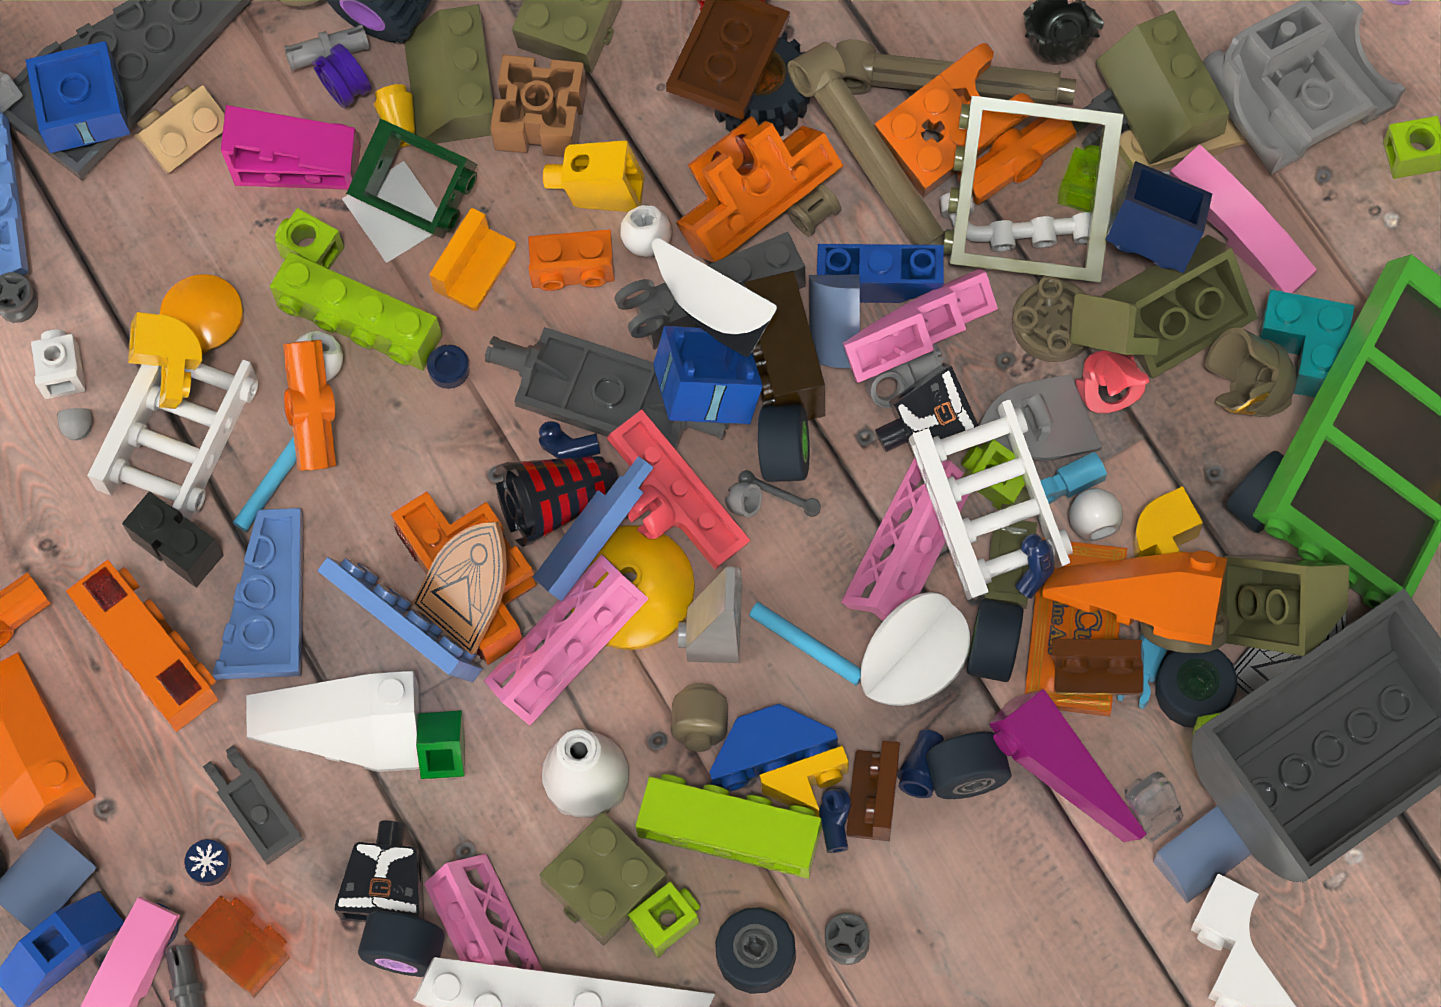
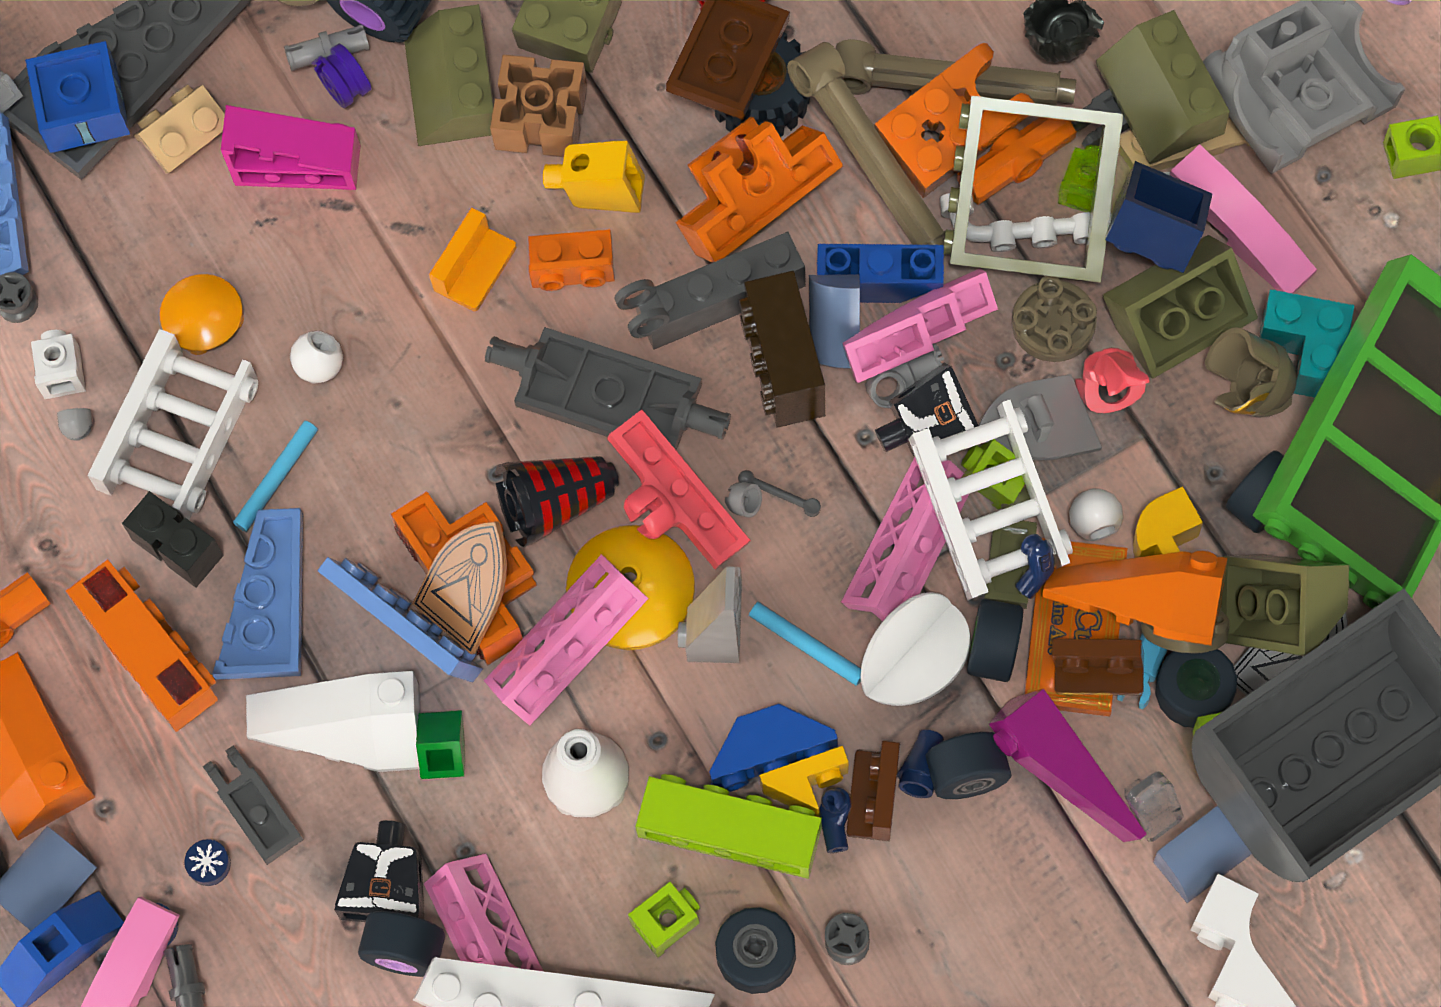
(168, 344): yellow brick -> none
(238, 945): clear orange brick -> none
(302, 225): lime brick -> none
(309, 405): orange piece -> none
(355, 311): lime brick -> none
(376, 165): dark green window -> none
(388, 233): white sticker -> none
(396, 107): yellow cone -> none
(448, 366): dark blue tile -> none
(563, 446): dark blue arm -> none
(591, 531): medium blue piece -> none
(602, 878): olive brick -> none
(642, 227): white piece -> none
(699, 717): dark tan head -> none
(705, 378): blue container -> none
(713, 300): white sticker -> none
(783, 443): black wheel -> none
(822, 203): dark tan bush -> none
(1075, 477): medium azure bar -> none
(1109, 326): olive panel -> none

